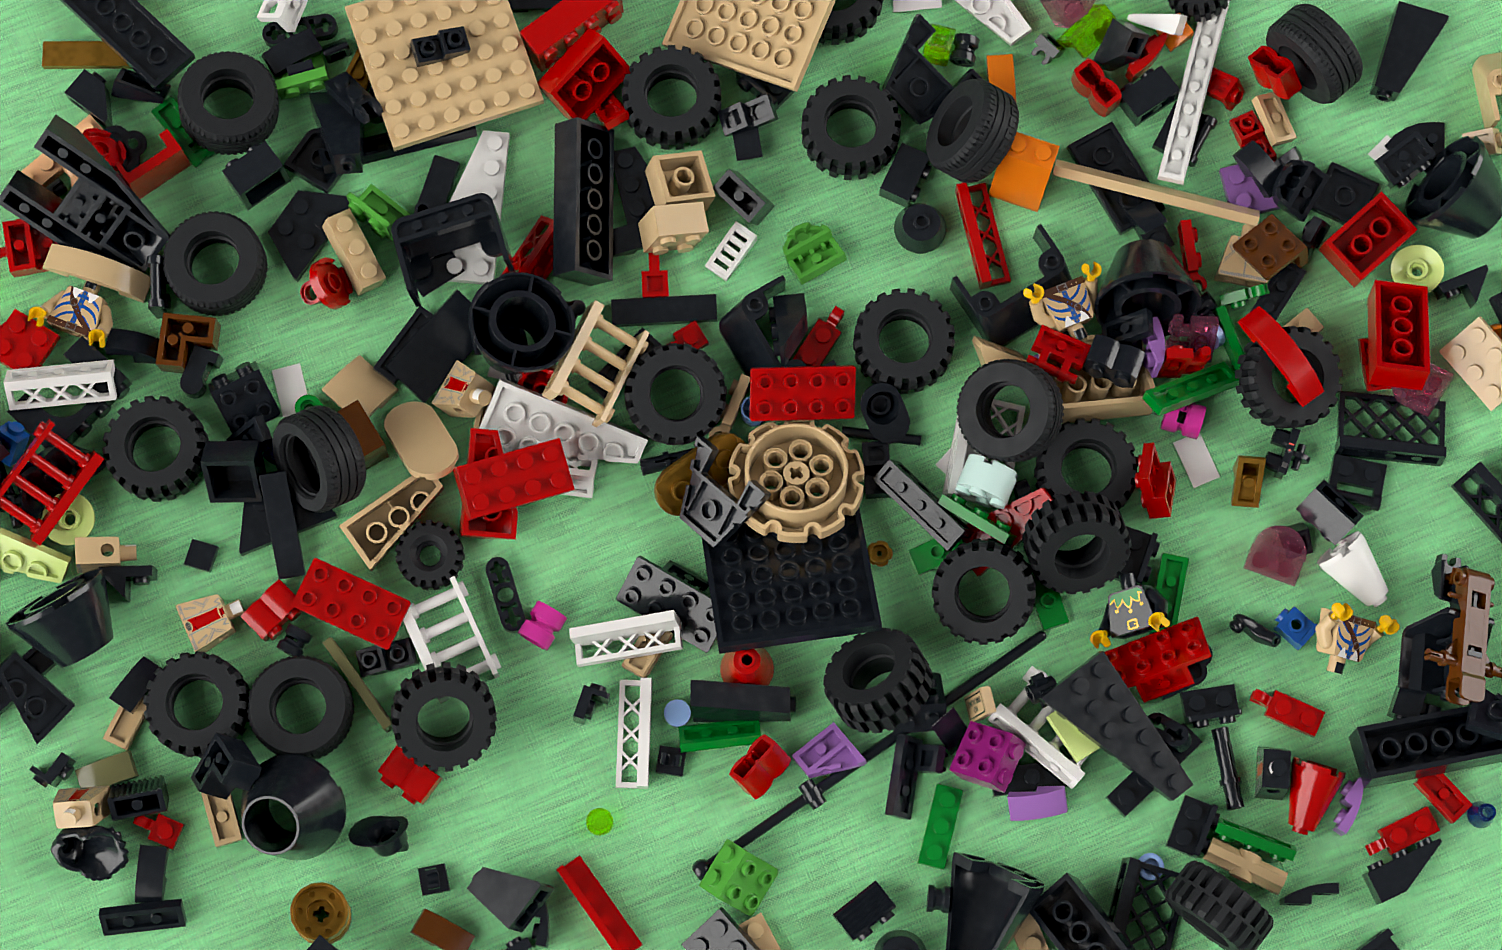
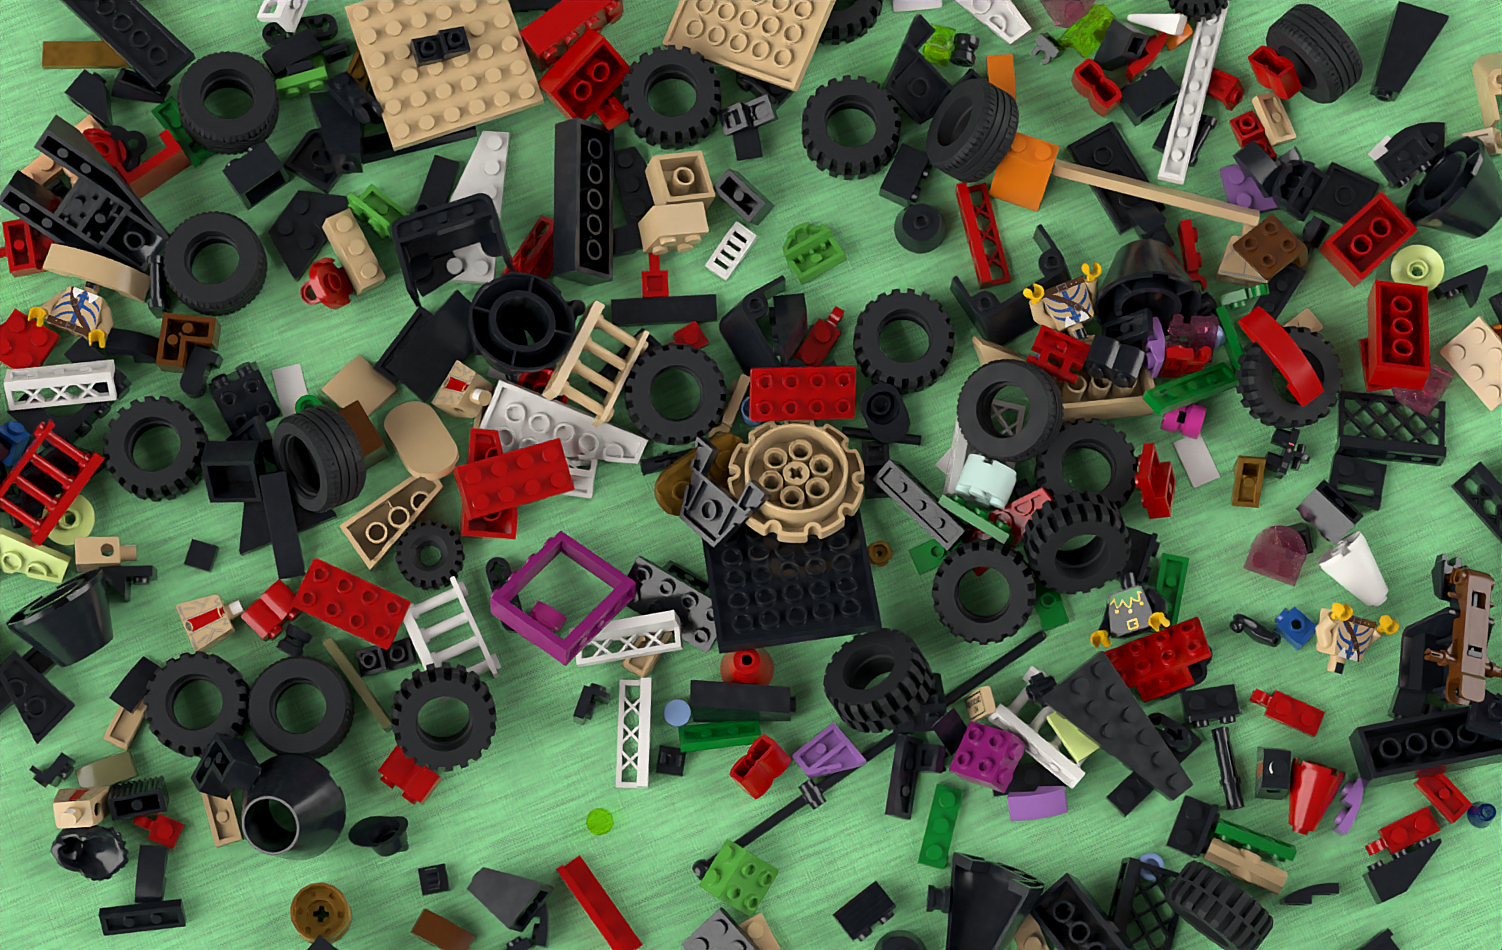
(568, 648): none -> magenta window

